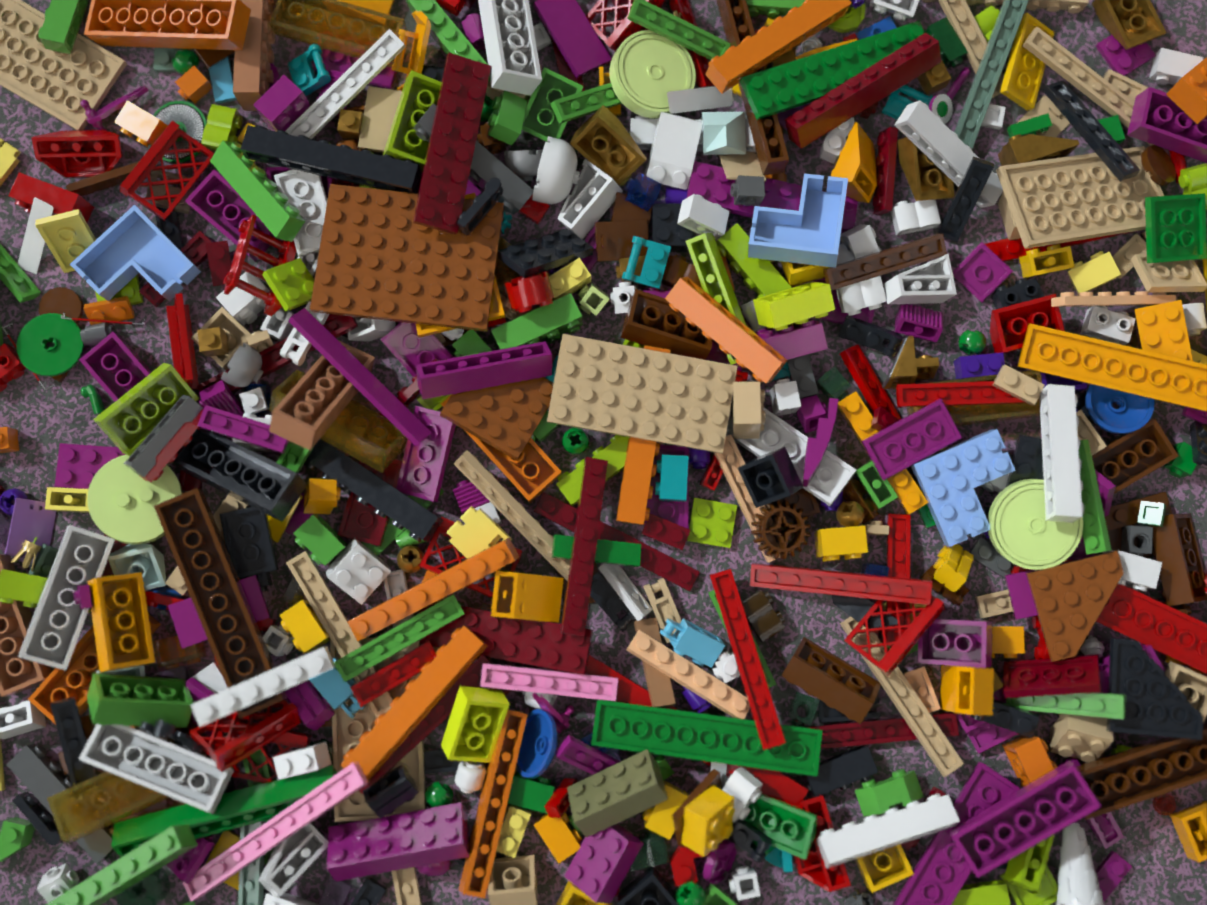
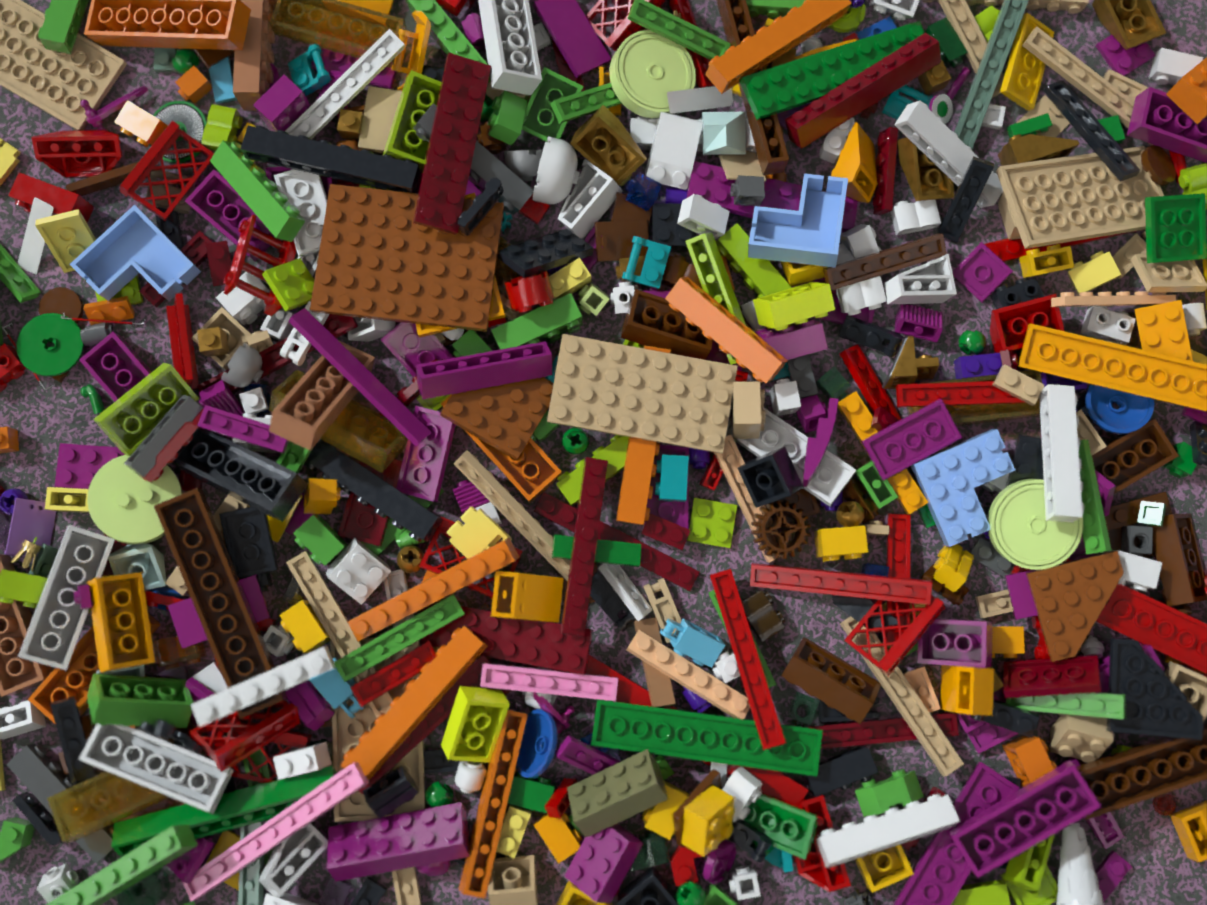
(1011, 359): none -> dark red plate

